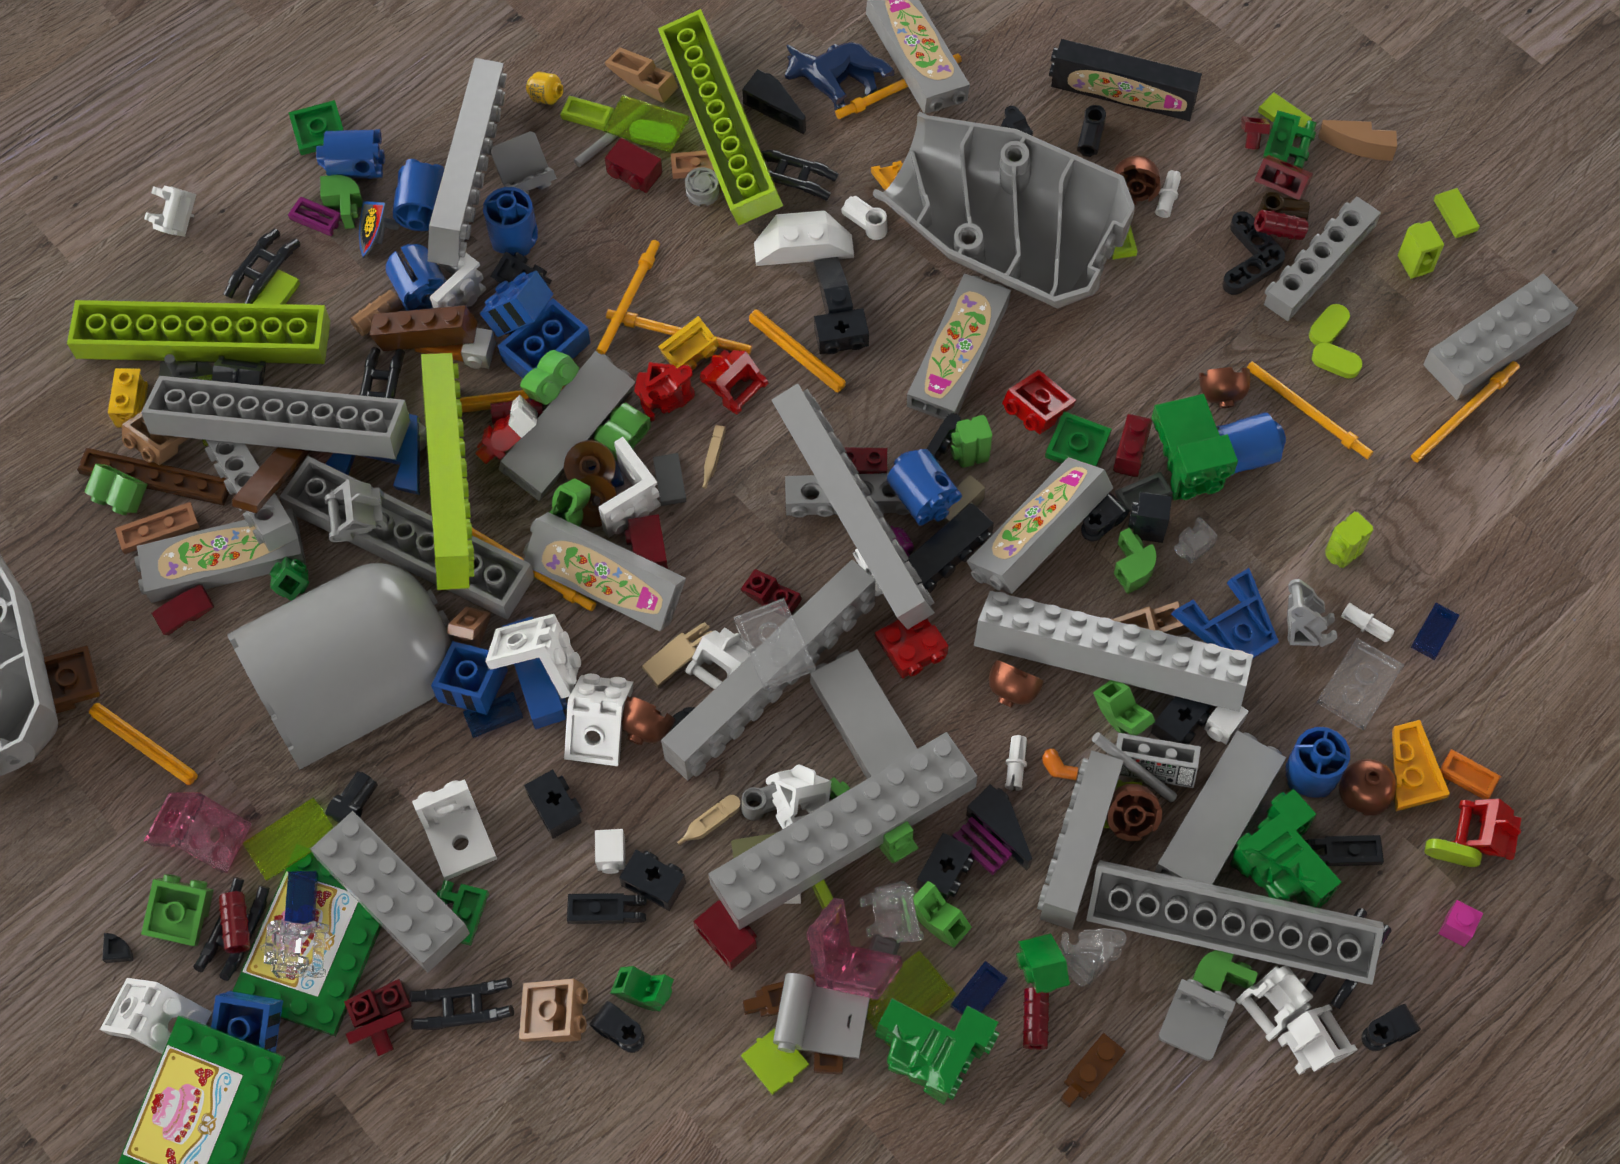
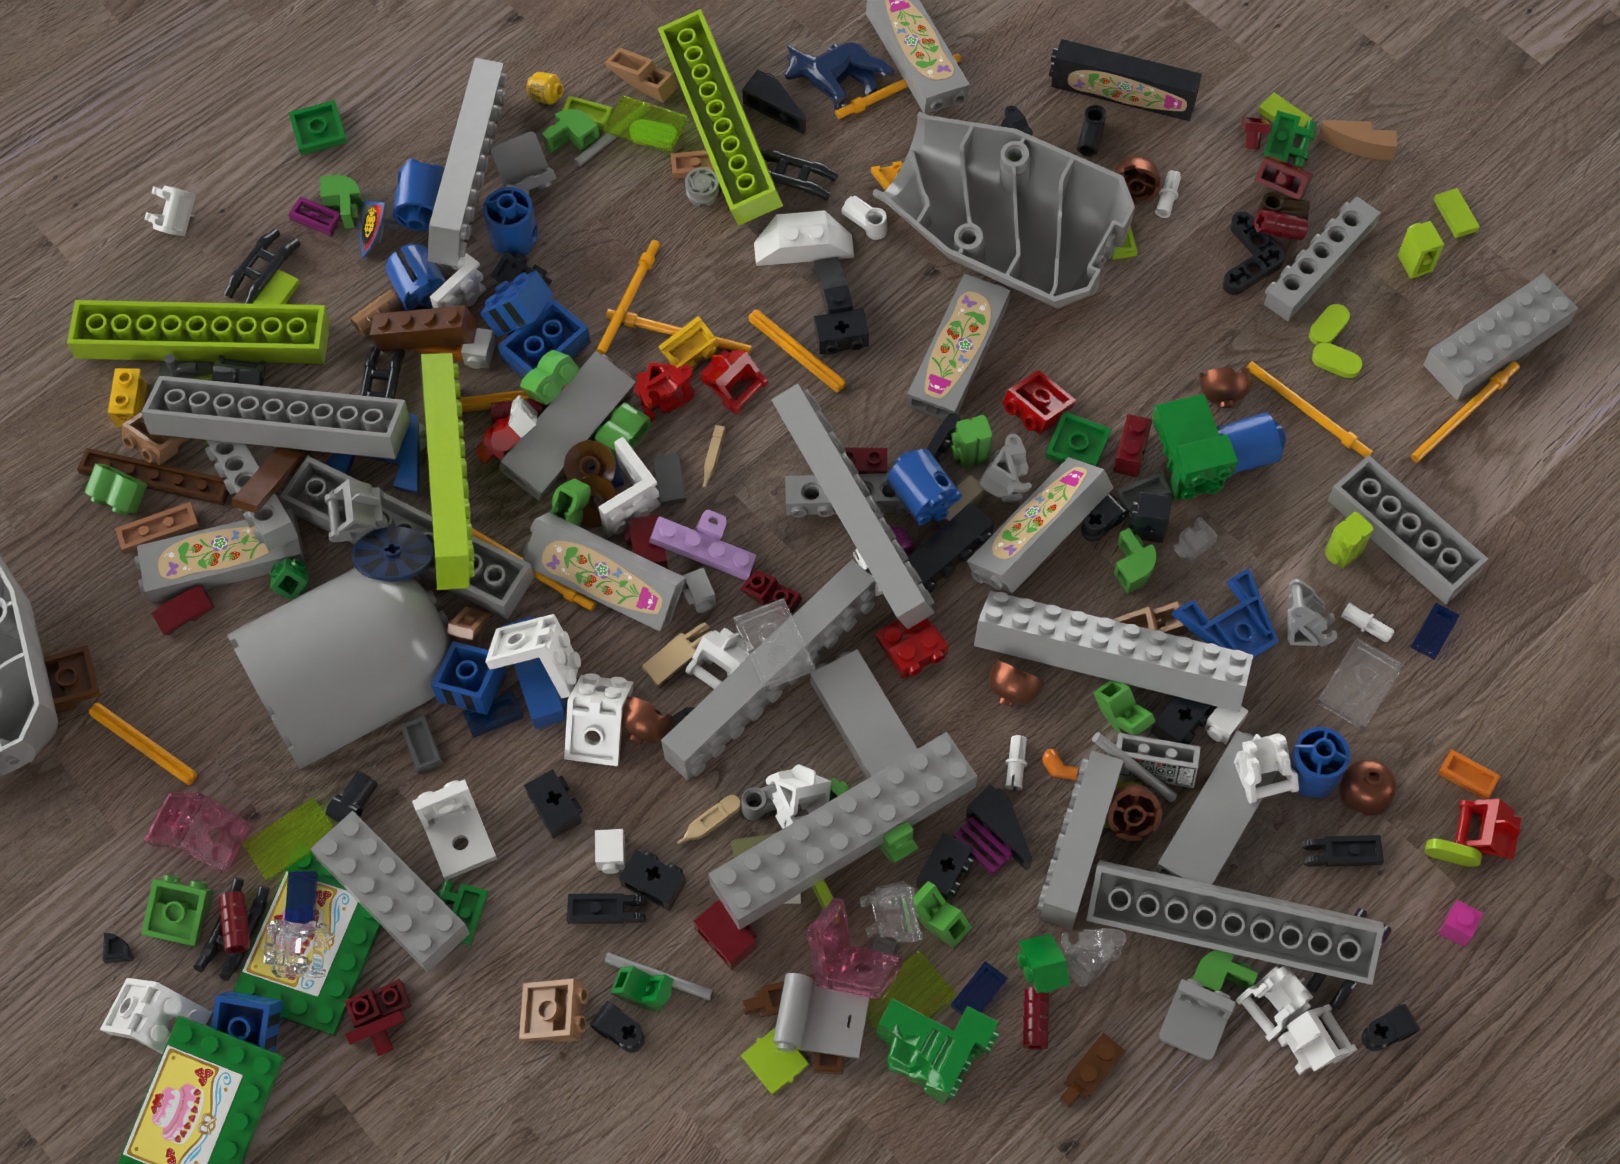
(352, 153): blue cylinder -> none
(392, 554): none -> dark blue piece
(421, 744): none -> dark grey tile
(448, 994): black piece -> none
(573, 127): none -> bright green brick
(633, 165): dark red brick -> none
(678, 983): none -> light grey bar
(699, 591): none -> light grey brick
(704, 544): none -> lavender plate
(1003, 473): none -> light grey piece
(1261, 757): none -> white piece
(1281, 857): green brick -> none
(1408, 529): none -> light grey brick
(1415, 768): light orange wing -> none

